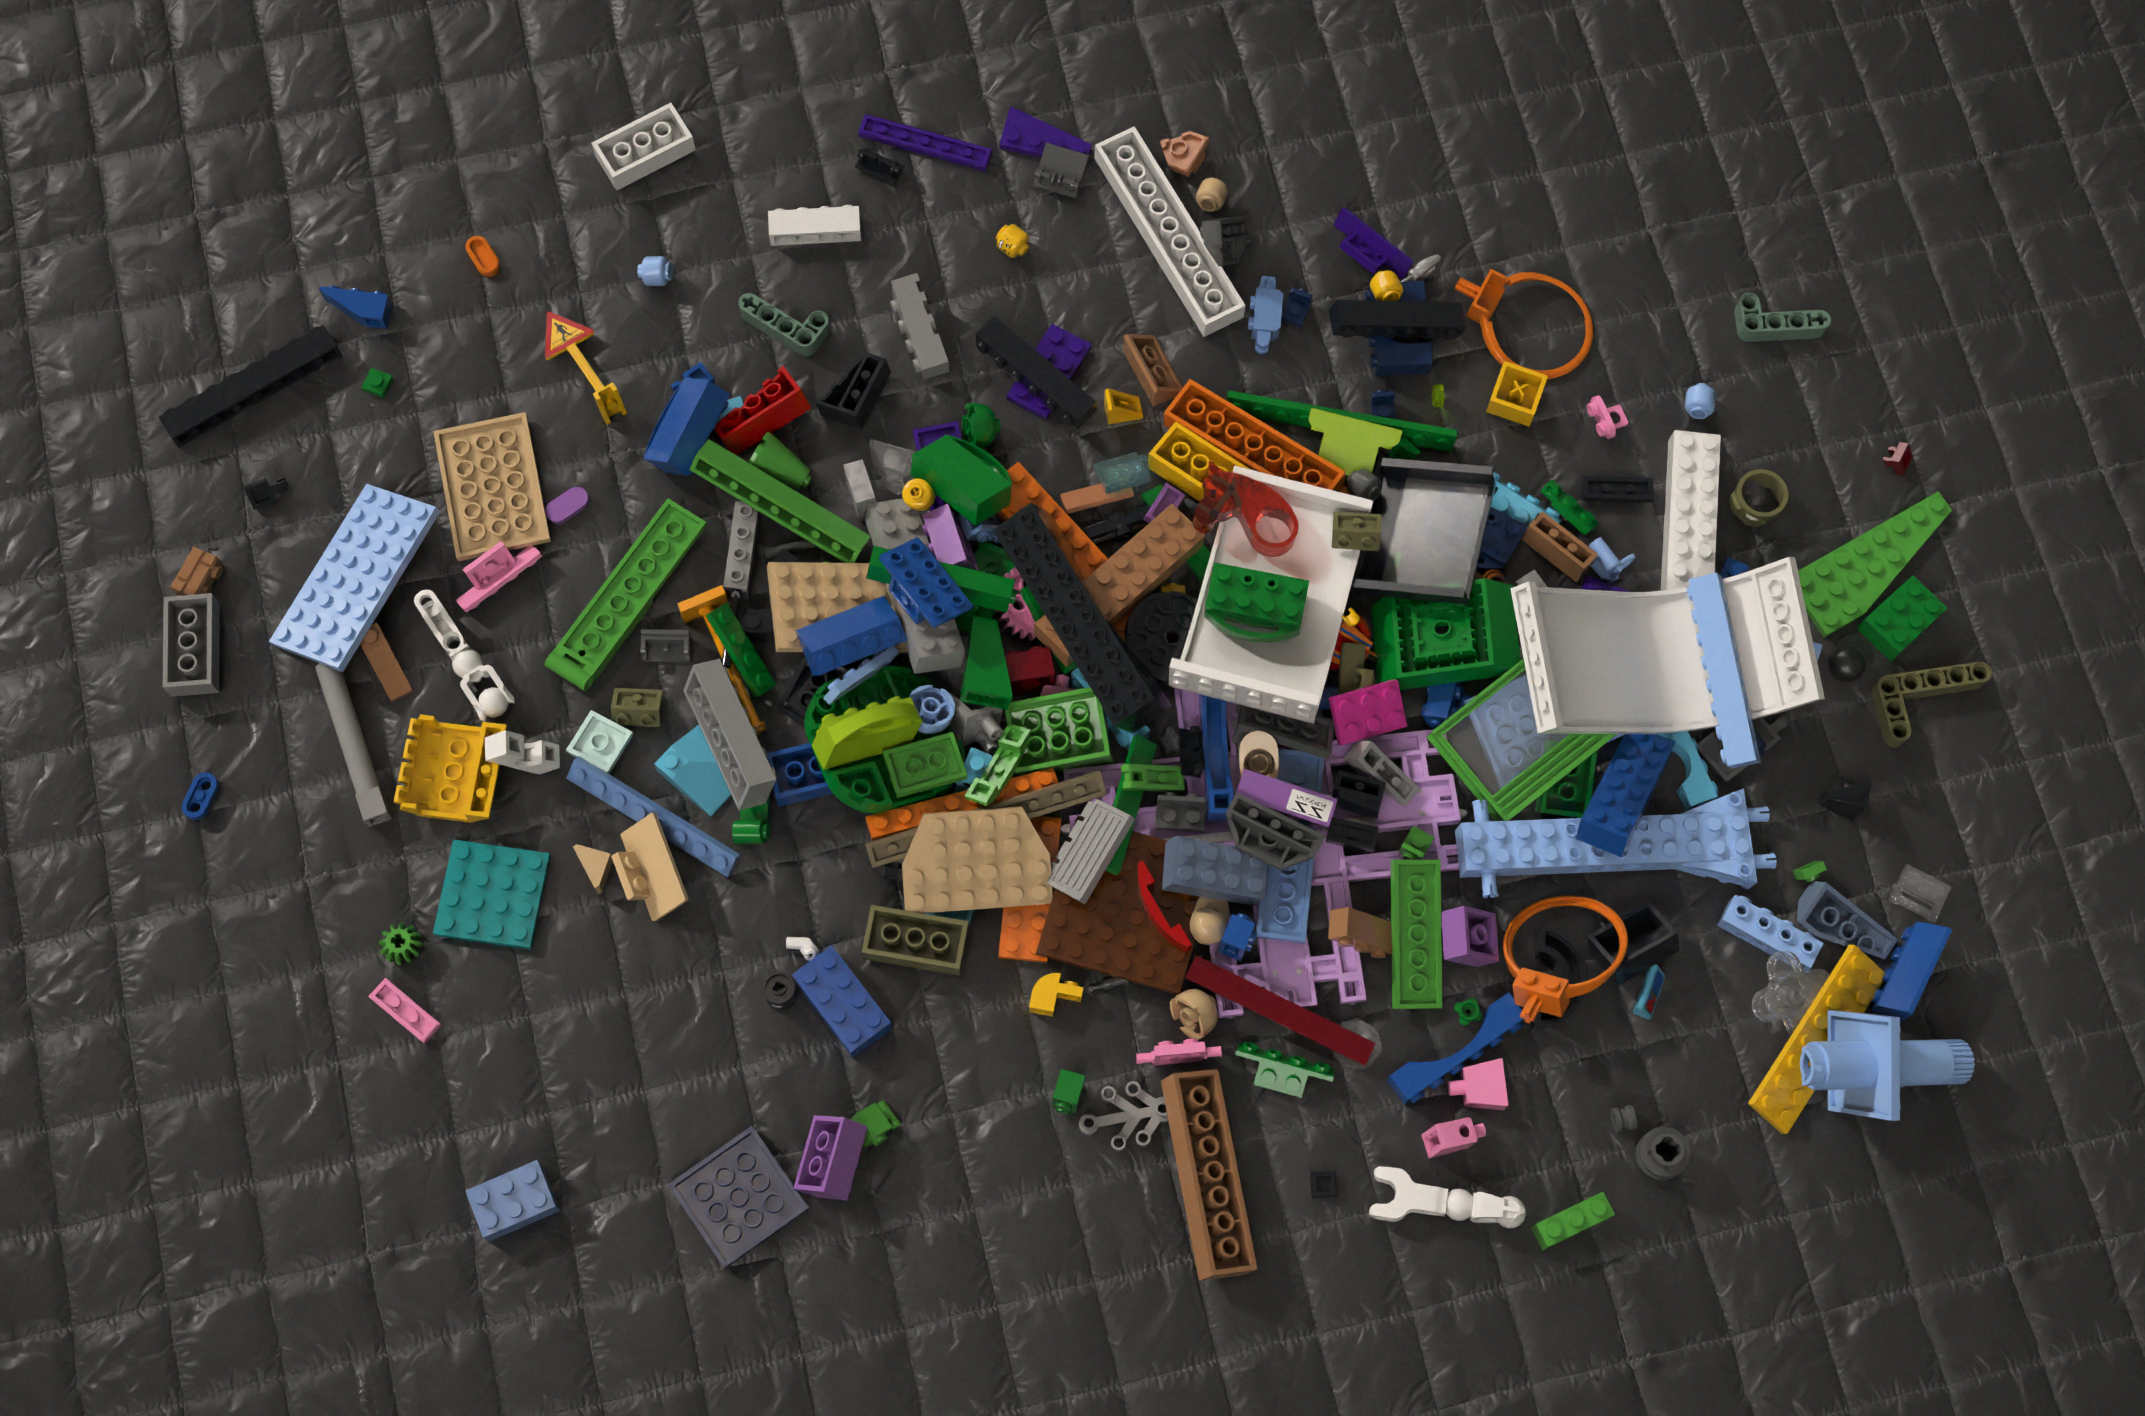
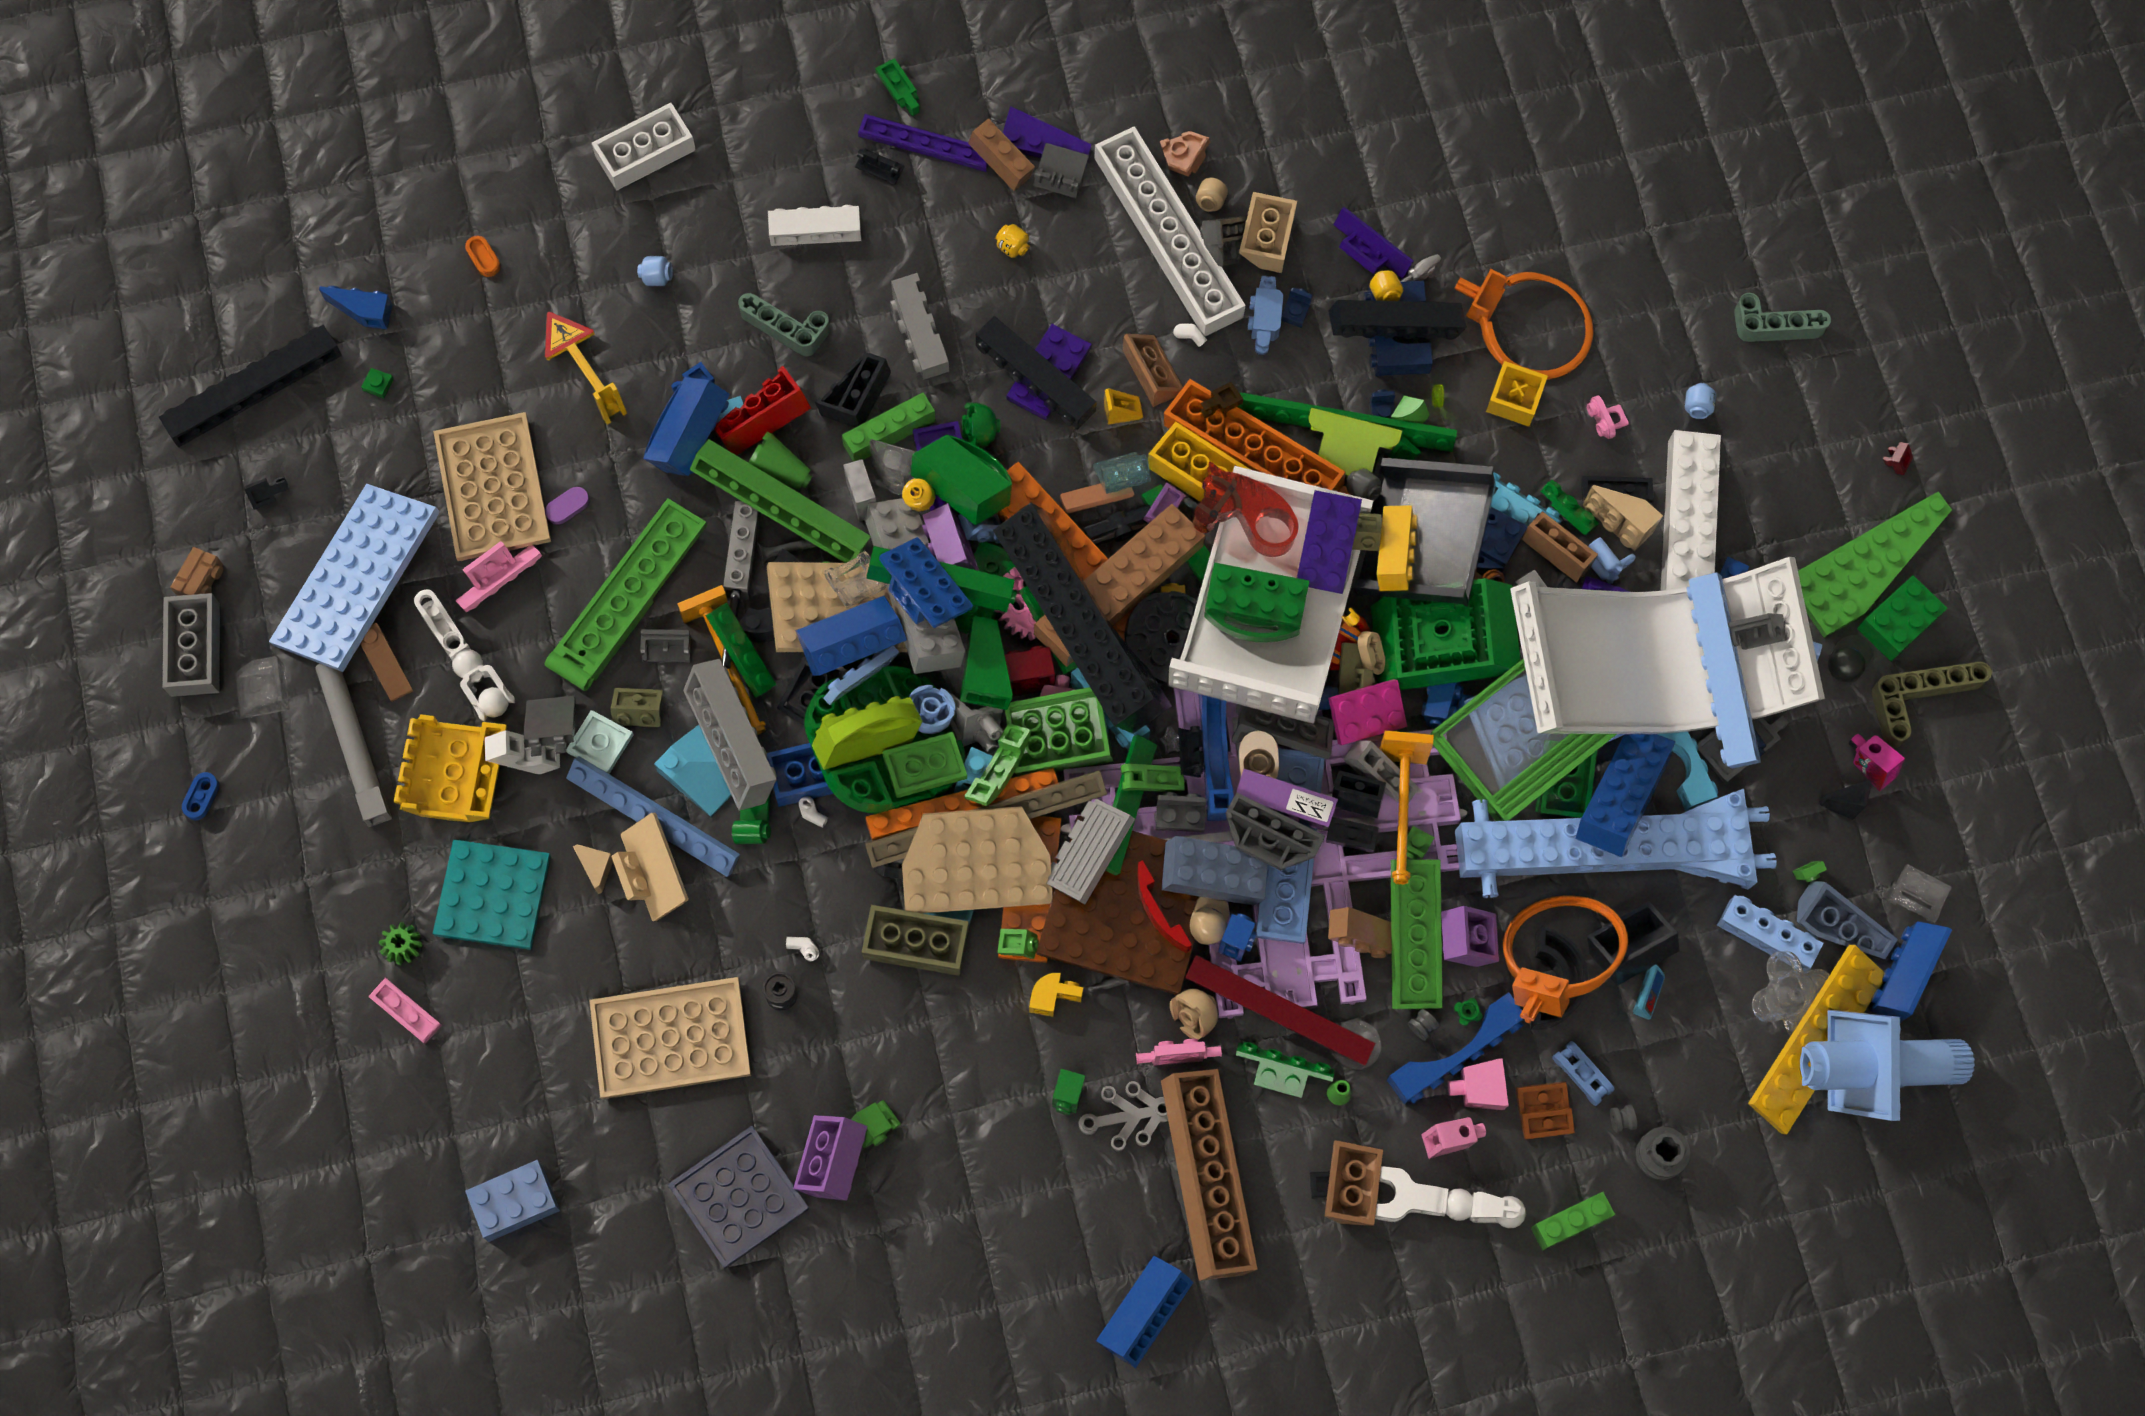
(262, 687): none -> clear slope
(549, 723): none -> dark grey tile
(669, 1038): none -> tan plate
(810, 813): none -> white arm
(842, 1001): blue brick -> none
(857, 587): none -> clear plate
(889, 426): none -> bright green brick
(899, 86): none -> green hinge
(1001, 154): none -> medium nougat brick
(1018, 943): none -> bright green bracket
(1144, 1311): none -> blue brick
(1189, 331): none -> white arm
(1222, 398): none -> dark brown plate
(1268, 231): none -> tan slope
(1329, 541): none -> dark purple plate
(1337, 1097): none -> bright green cone
(1353, 1184): none -> medium nougat slope
(1371, 651): none -> tan beam
(1396, 549): none -> yellow brick
(1406, 749): none -> light orange tile
(1411, 410): none -> bright green brick
(1423, 1024): none -> dark grey wheel
(1544, 1110): none -> dark orange slope
(1583, 1073): none -> medium blue plate
(1623, 515): none -> tan slope
(1758, 631): none -> dark grey hinge
(1768, 480): olive piece -> none
(1876, 760): none -> dark pink torso

